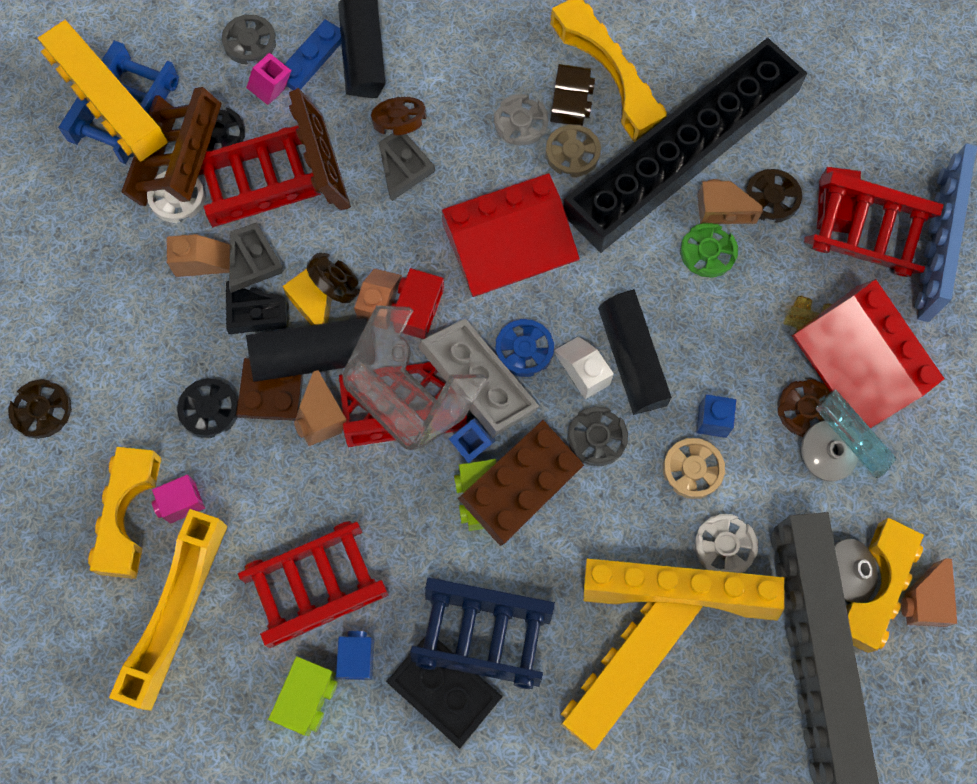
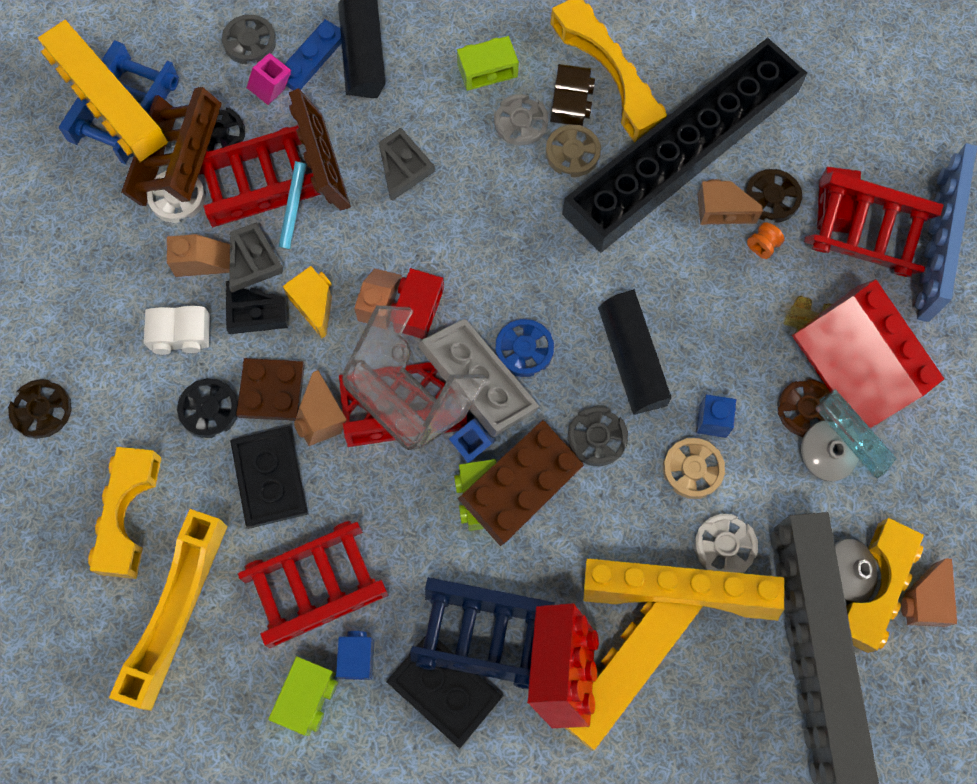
(176, 498): dark pink brick -> none
(177, 329): none -> white brick
(268, 477): none -> black tile
(292, 205): none -> medium azure bar
(303, 349): black brick -> none
(332, 277): dark brown piece -> none
(395, 116): reddish brown piece -> none
(487, 63): none -> lime brick
(510, 234): red slope -> none
(563, 666): none -> red brick
(585, 366): white slope -> none
(708, 250): bright green piece -> none
(766, 240): none -> orange wheel

